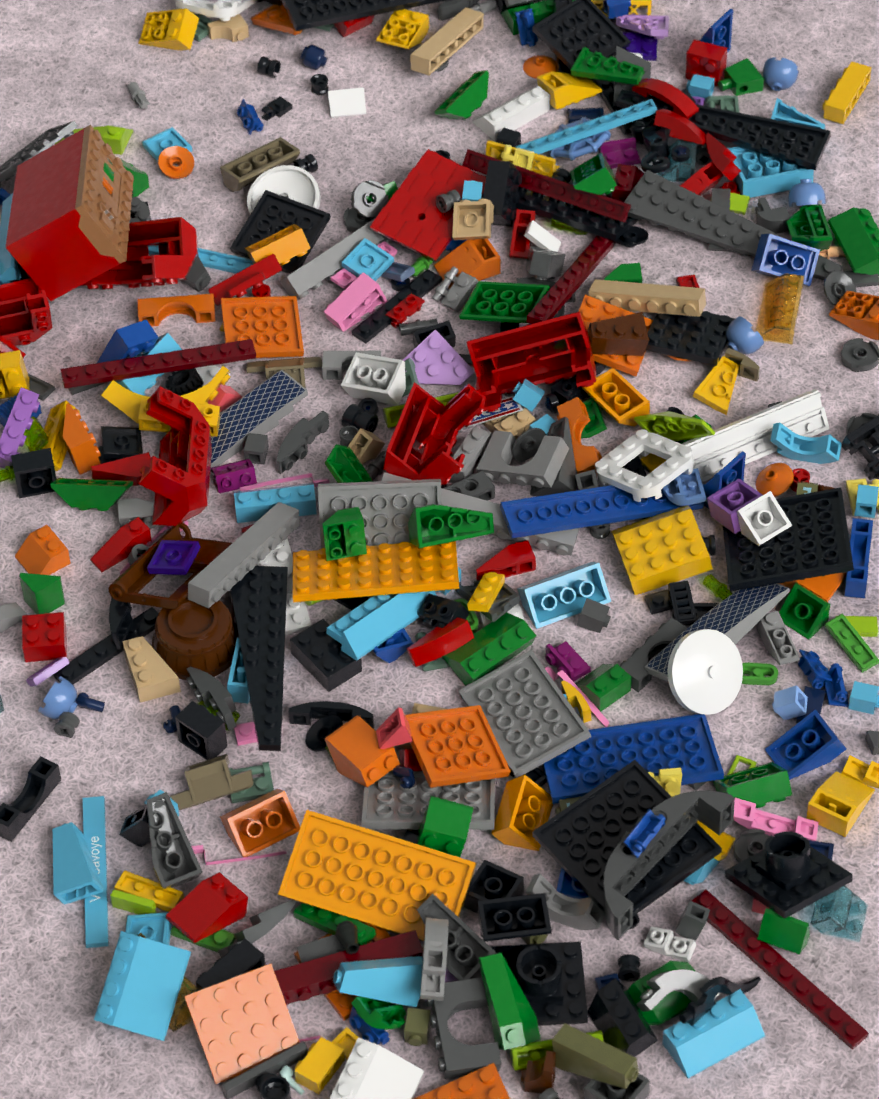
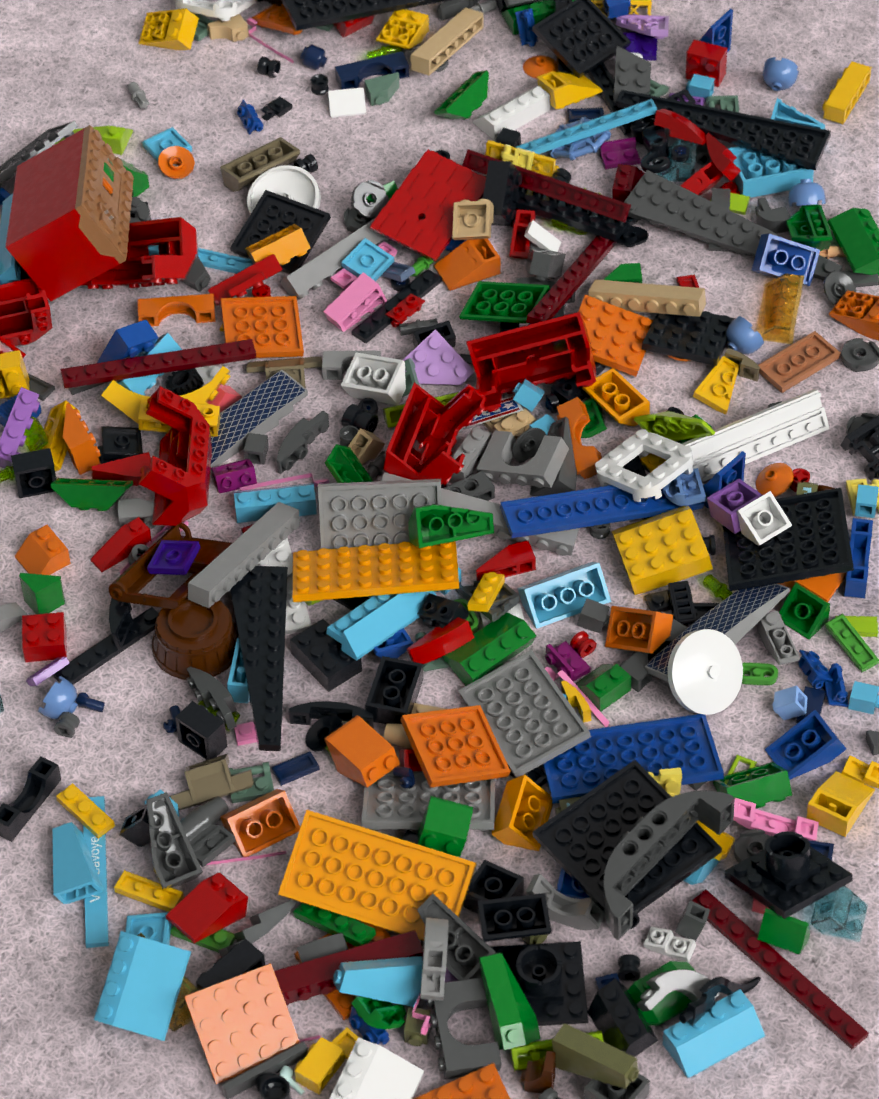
(85, 811): none -> yellow plate
(132, 903): lime tile -> none
(149, 671): tan wedge -> none
(202, 832): none -> dark grey plate
(251, 22): none -> bright pink piece
(295, 768): none -> dark blue tile
(344, 534): green slope -> none
(348, 936): pearl dark grey cone -> none
(351, 74): none -> dark blue arch
(382, 88): none -> sand green slope
(383, 51): none -> clear neon green axle
(394, 690): none -> black brick
(394, 730): coral slope -> none
(426, 1025): none -> bright pink piece
(446, 201): dark grey wheel -> none
(459, 291): light grey plate -> none
(472, 190): medium azure brick -> none
(583, 644): none -> red wheel
(587, 480): dark grey brick -> none
(594, 176): green slope -> none
(602, 68): green wing -> none
(619, 335): reddish brown wedge -> none
(637, 629): none -> orange slope
(644, 832): blue hinge -> none
(668, 93): red slope -> none
(742, 78): green torso -> none
(798, 361): none -> nougat plate
(808, 449): medium azure arch -> none

